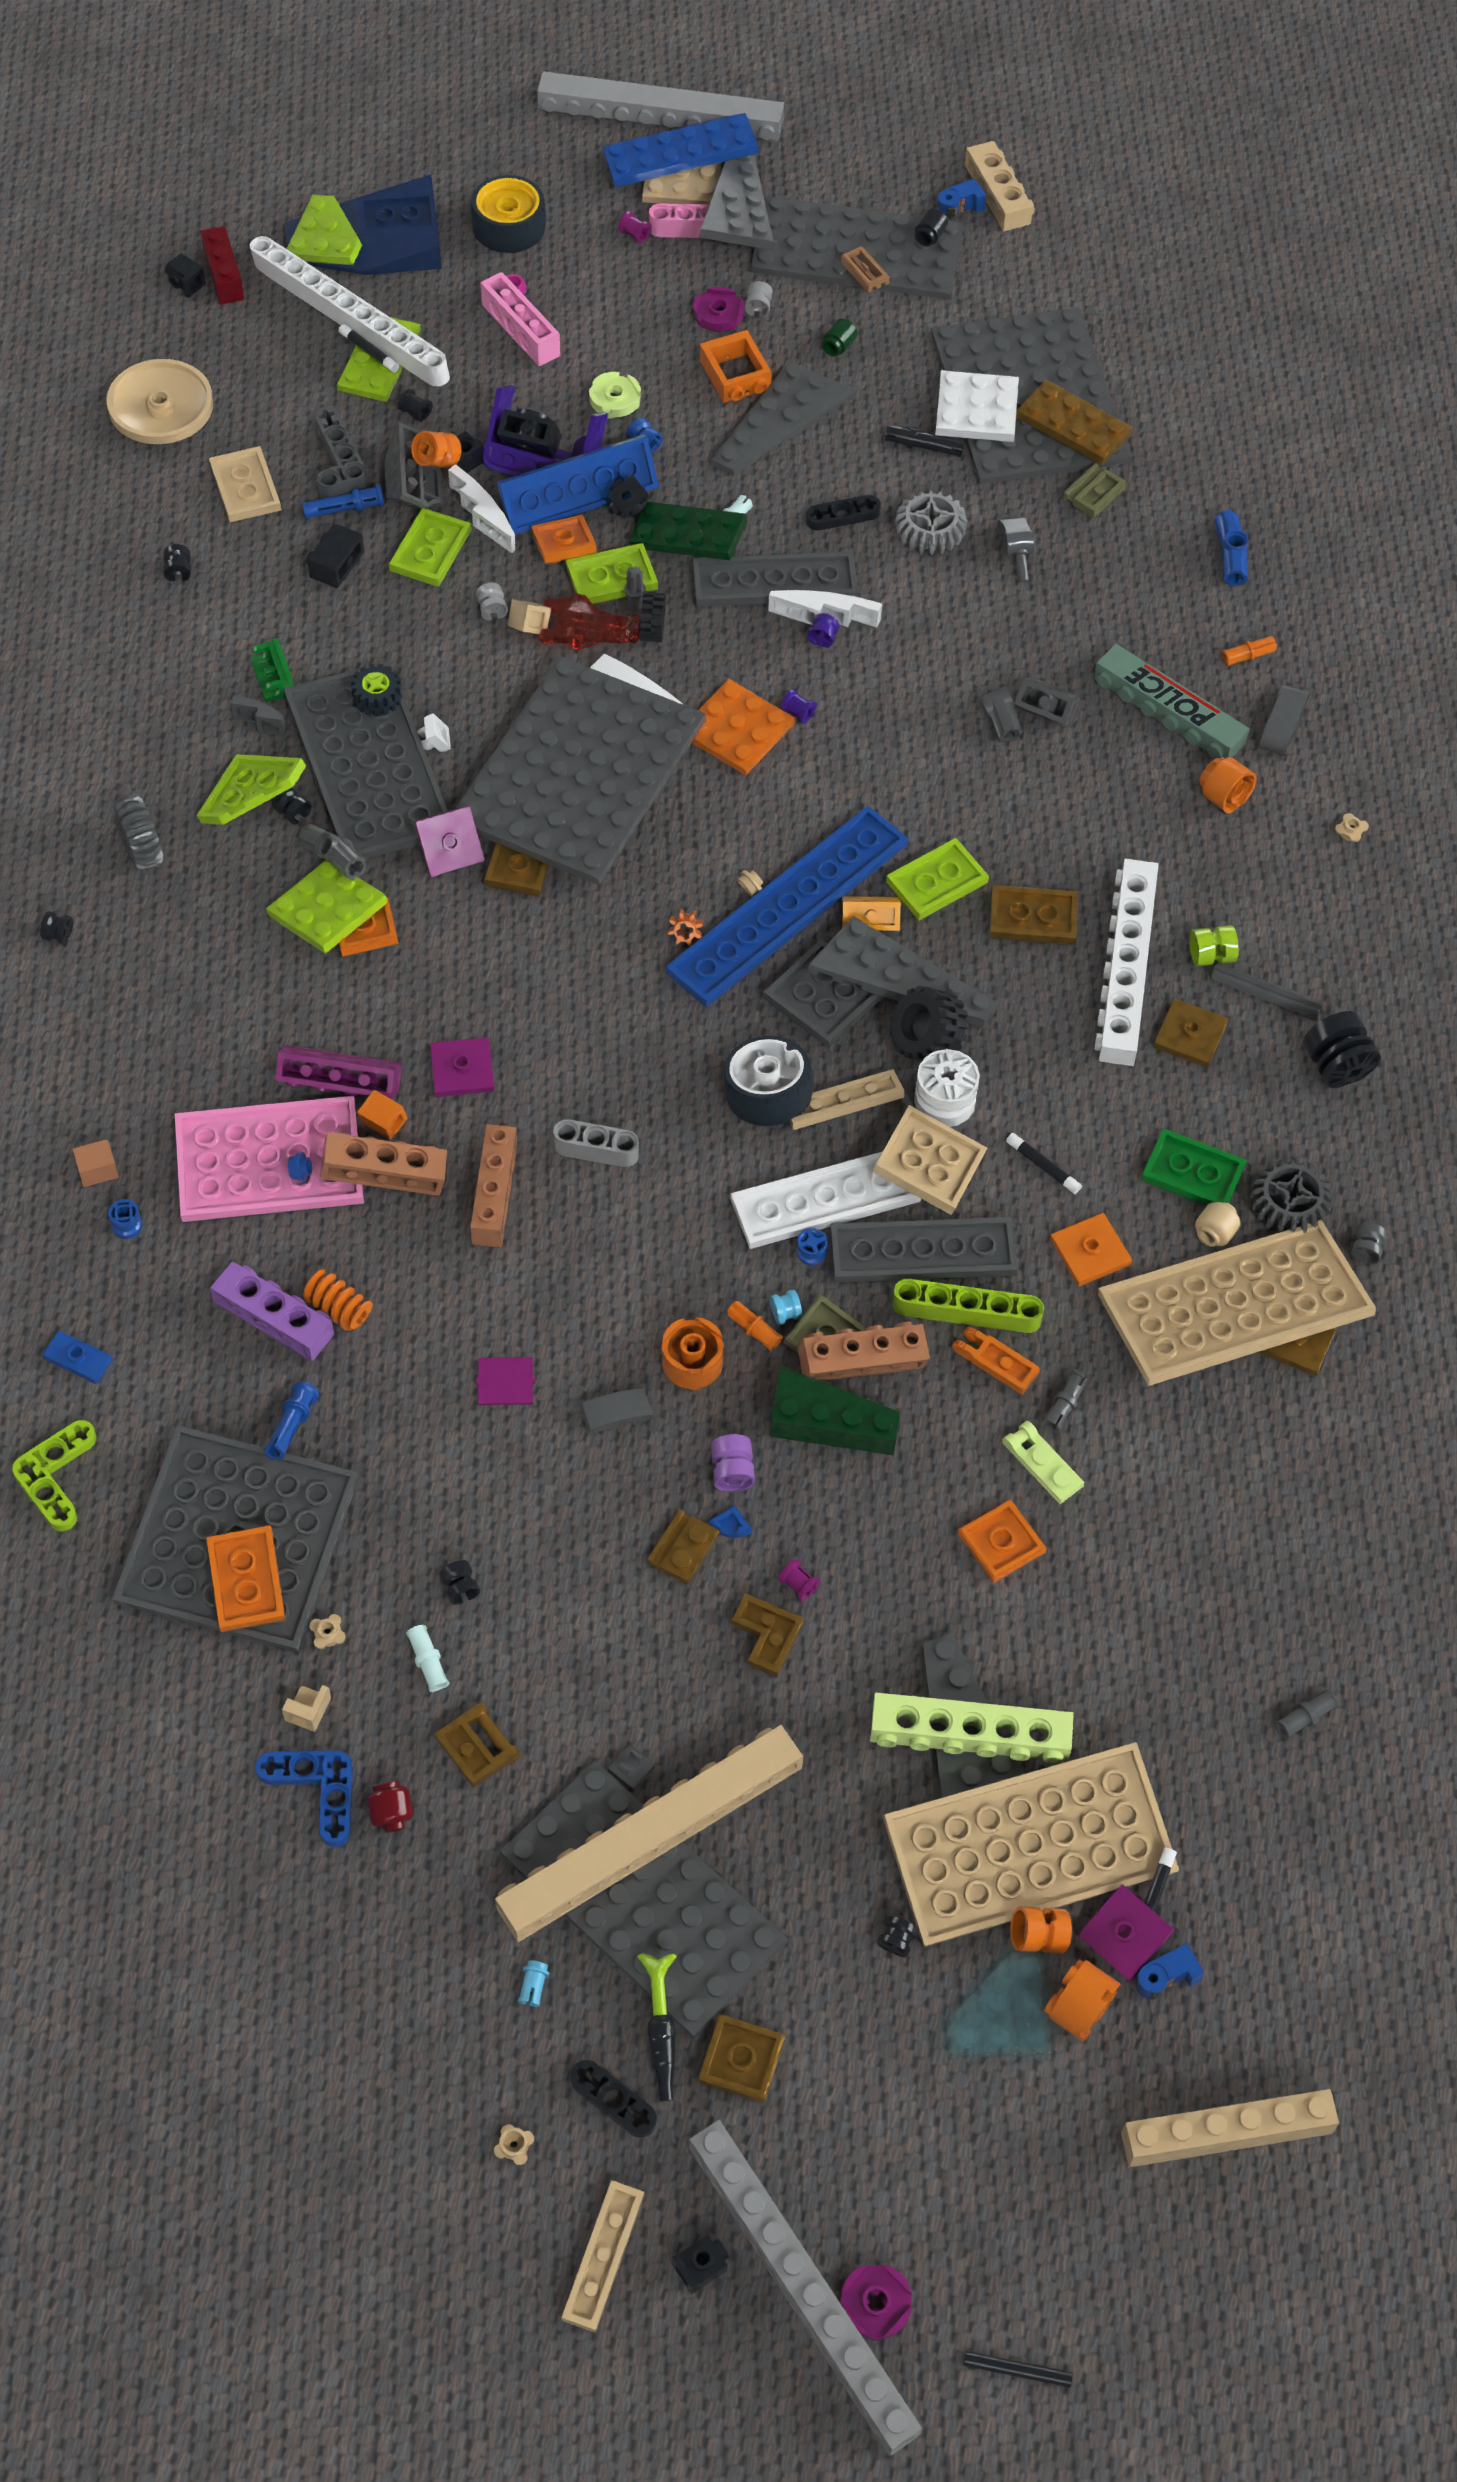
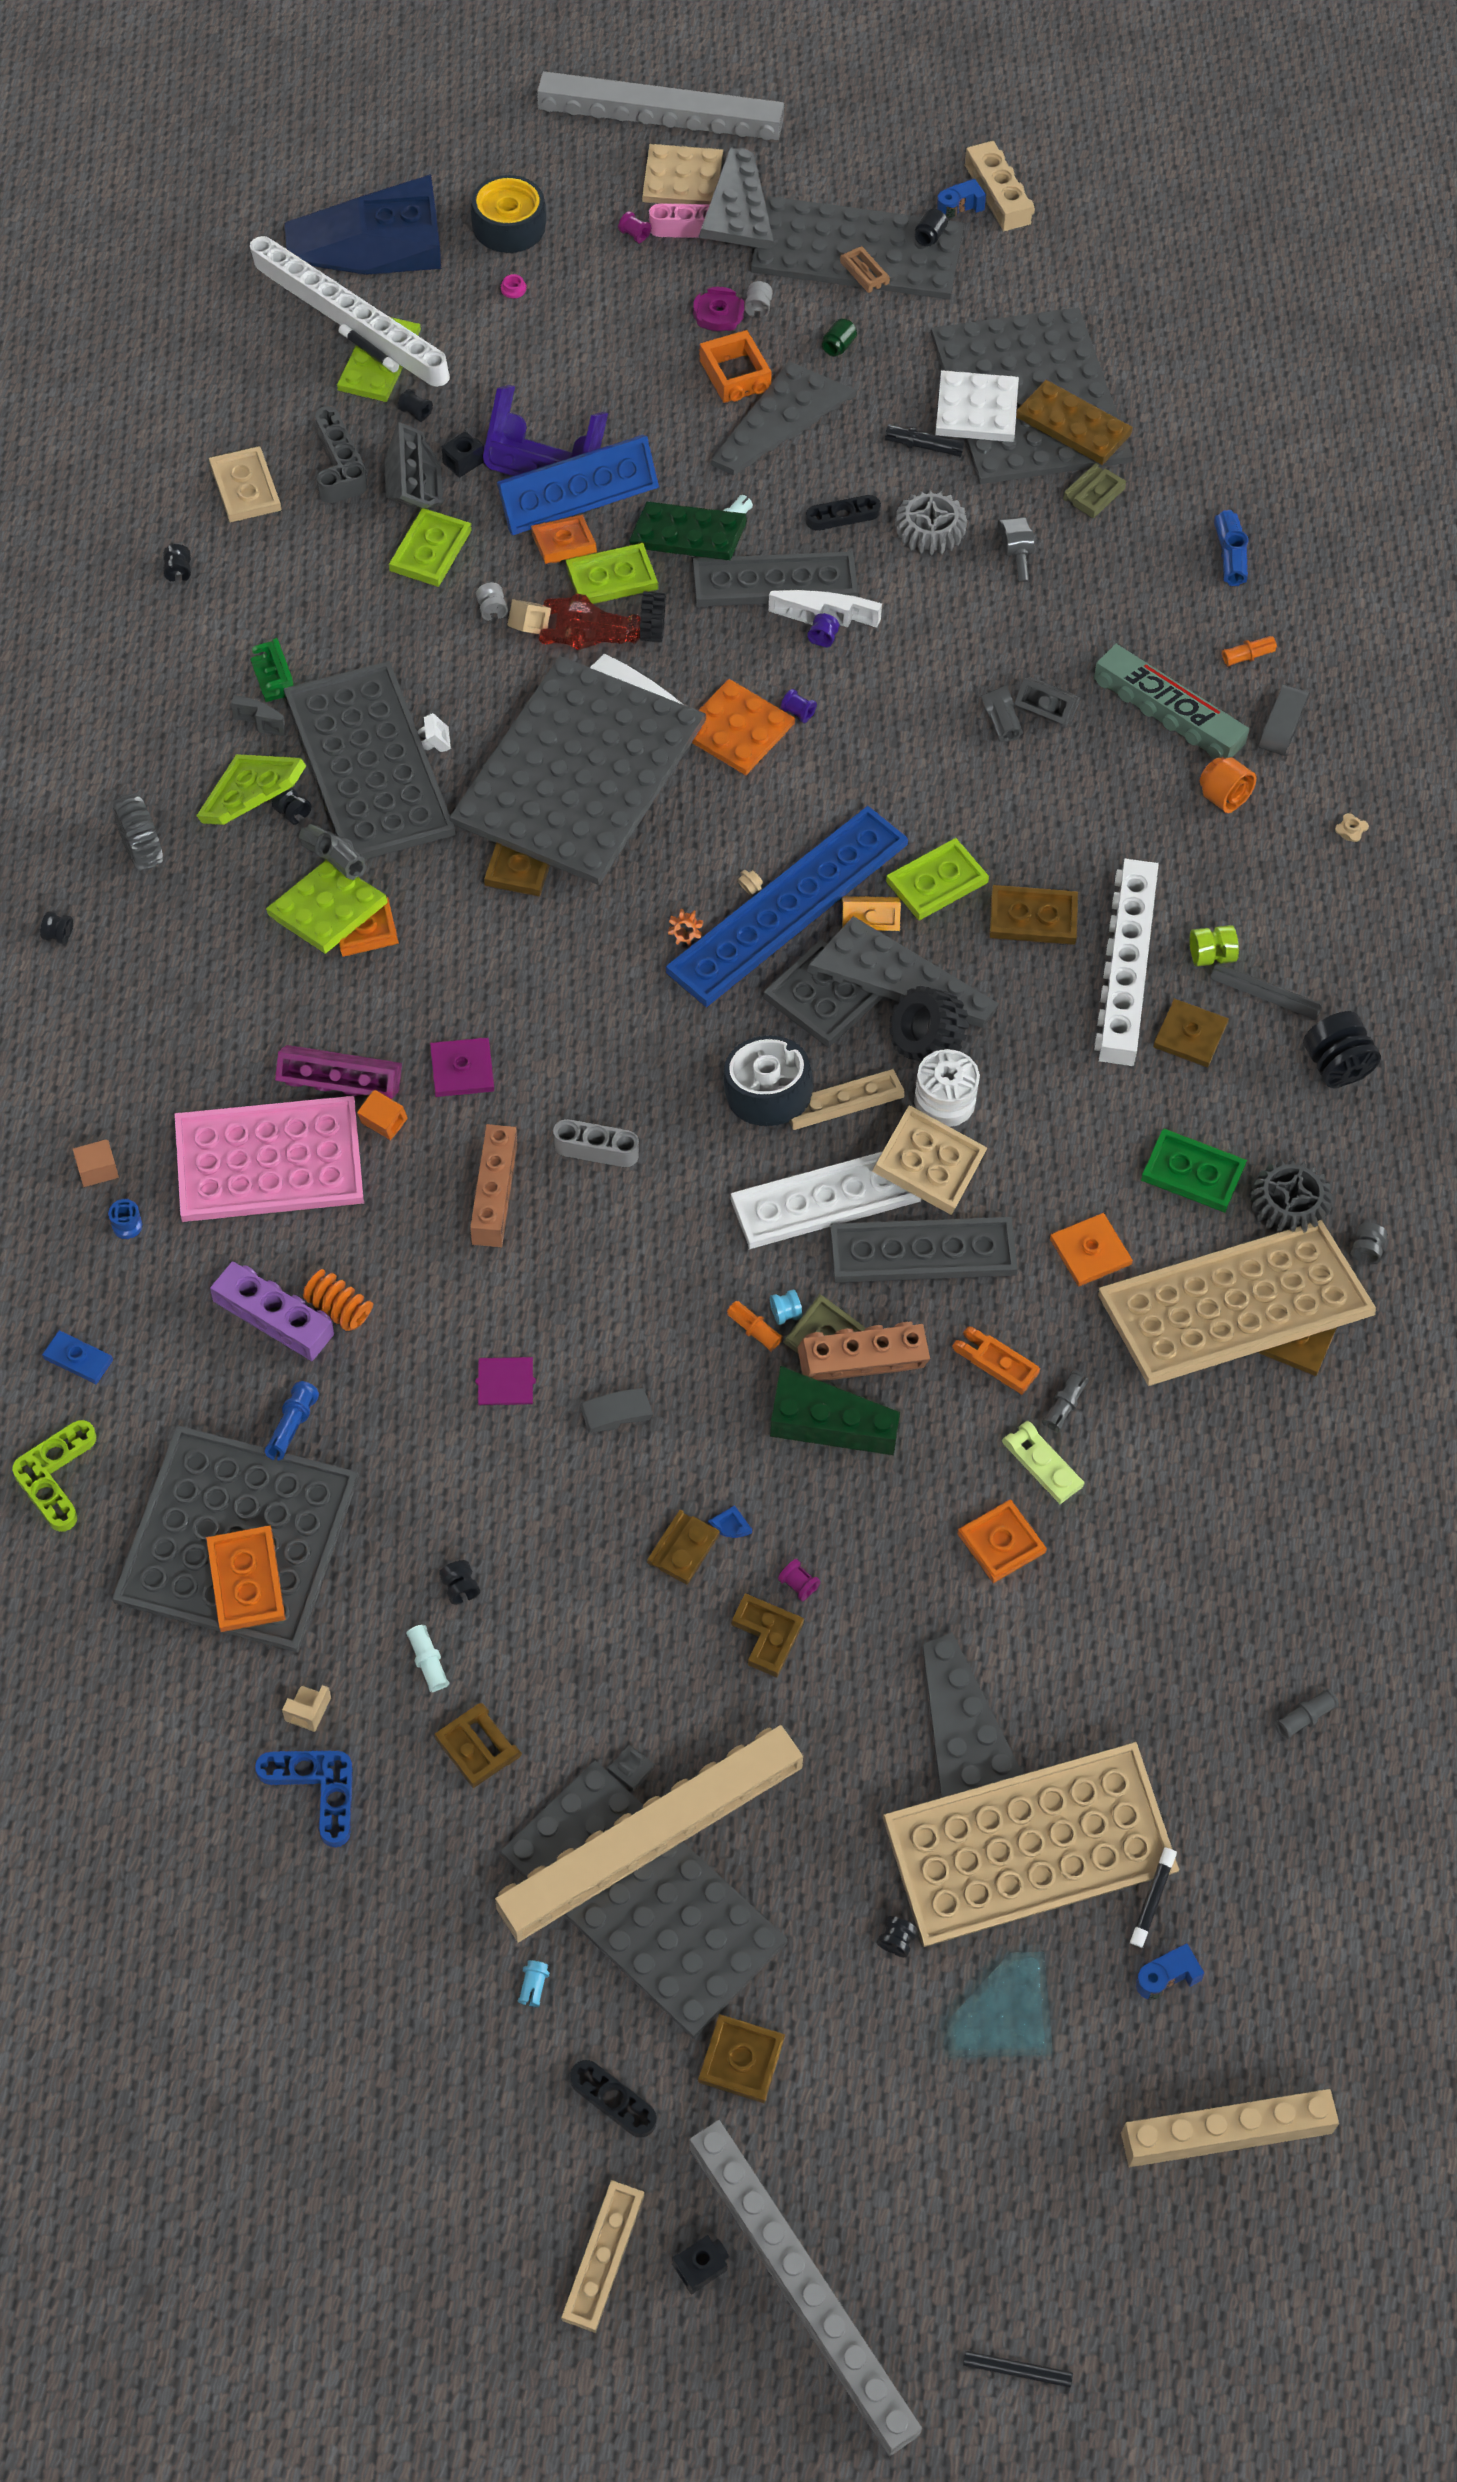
(159, 401): tan dish -> none
(185, 274): black brick -> none
(222, 265): dark red brick -> none
(299, 1167): blue plate -> none
(324, 1640): tan plate -> none
(325, 234): lime plate -> none
(335, 555): black brick -> none
(355, 500): blue pin -> none
(370, 1171): nougat brick -> none
(376, 690): black wheel -> none
(390, 1806): dark red head -> none
(436, 449): orange wheel -> none
(449, 841): plate -> none
(485, 512): white slope -> none
(511, 2134): tan plate -> none
(520, 319): bright pink brick -> none
(529, 431): black brick -> none
(615, 406): yellowish green plate -> none
(628, 487): black brick -> none
(634, 589): dark grey axle -> none
(642, 426): blue wheel -> none
(661, 2026): black piece -> none
(680, 149): blue plate -> none
(692, 1353): orange brick -> none
(733, 1462): medium lavender wheel -> none
(816, 1241): blue wheel -> none
(875, 2281): magenta plate -> none
(982, 1300): lime beam -> none
(987, 1718): yellowish green brick -> none
(1040, 1929): orange wheel -> none
(1043, 1163): black bar -> none
(1083, 2000): orange brick -> none
(1126, 1932): magenta plate -> none
(1217, 1224): tan head -> none

